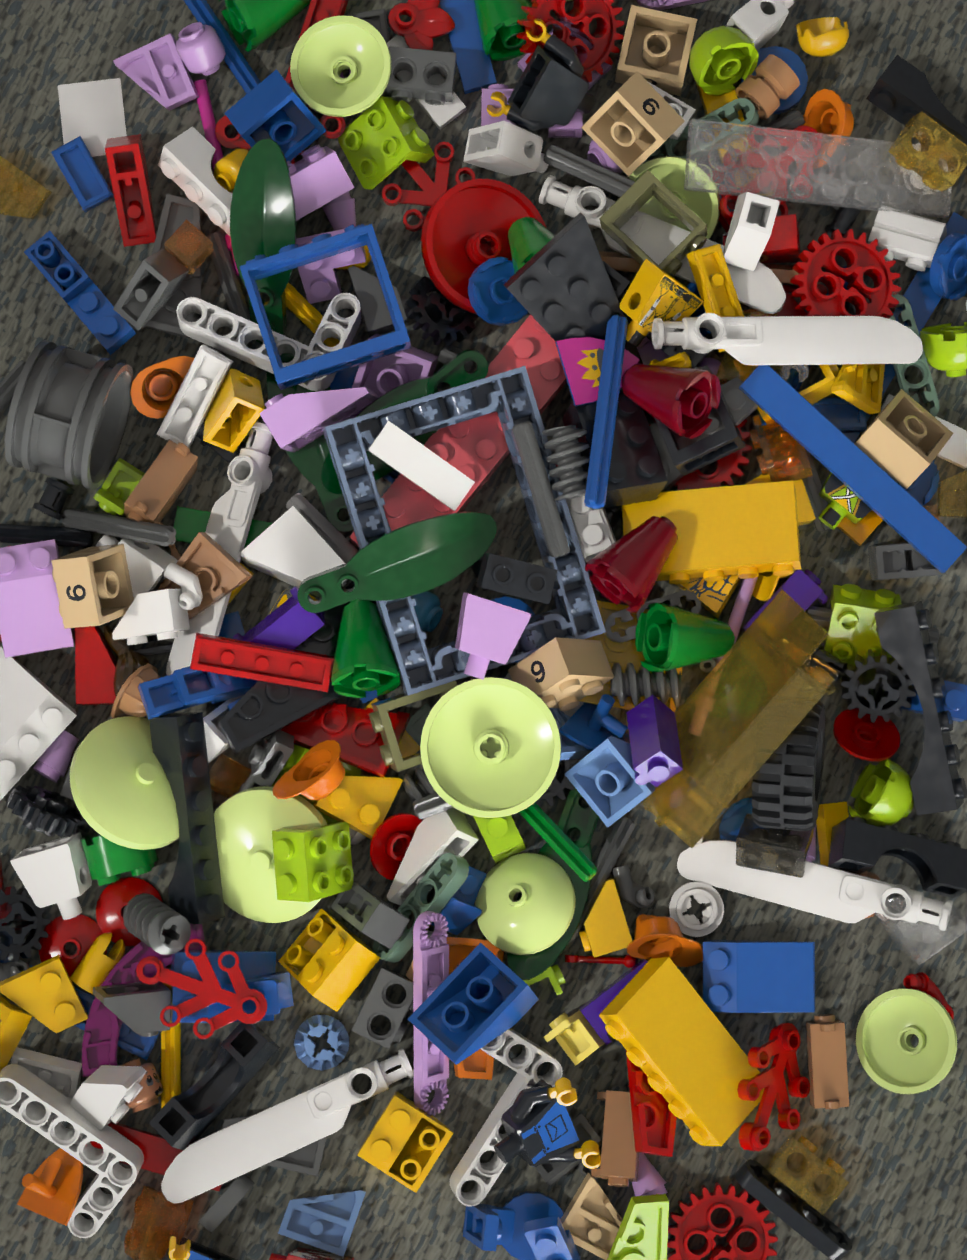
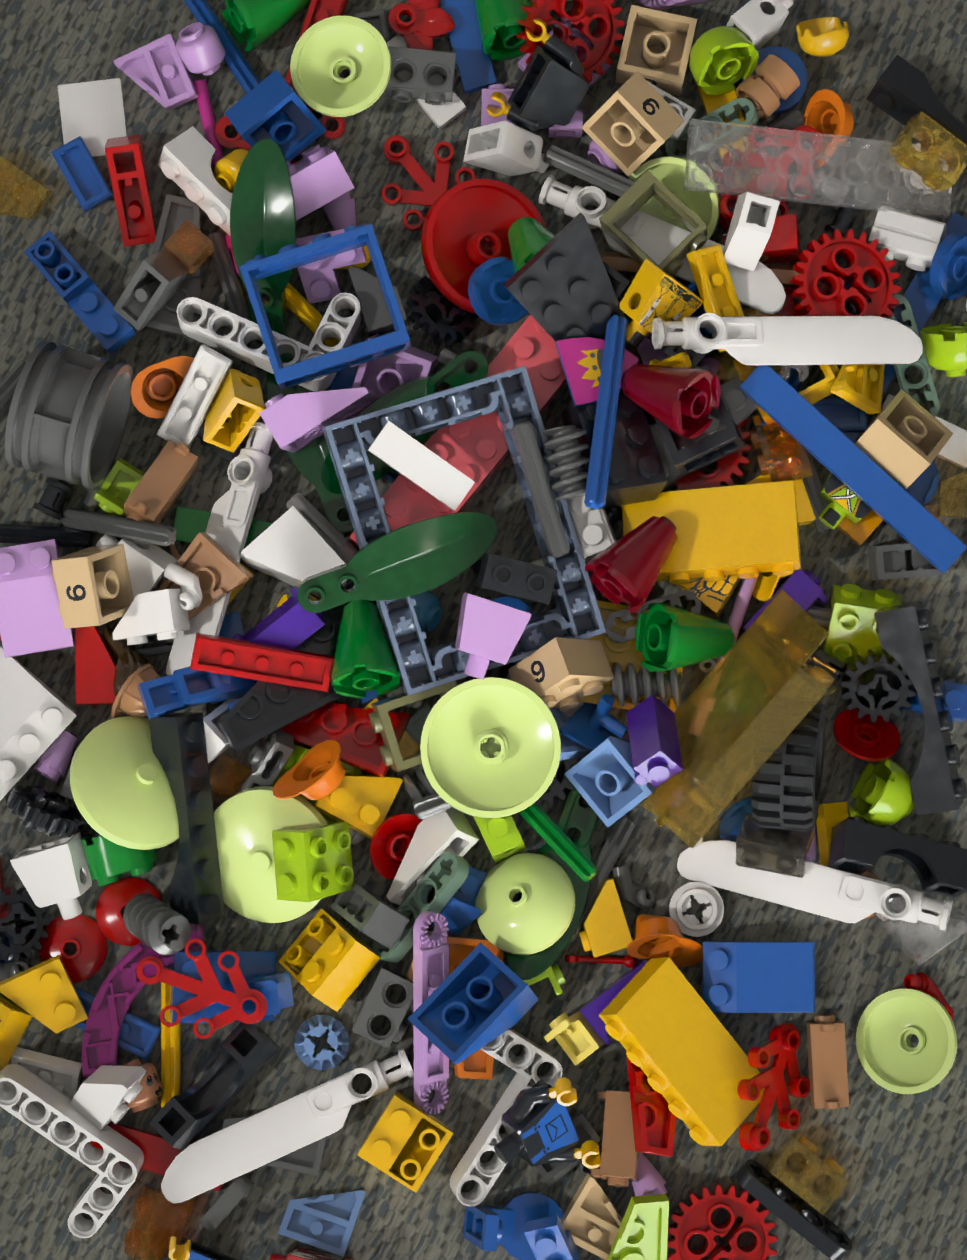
(53, 1187): orange shield -> none
(96, 965): yellow piece -> none
(137, 1005): dark grey slope -> none
(383, 141): lime bracket -> none

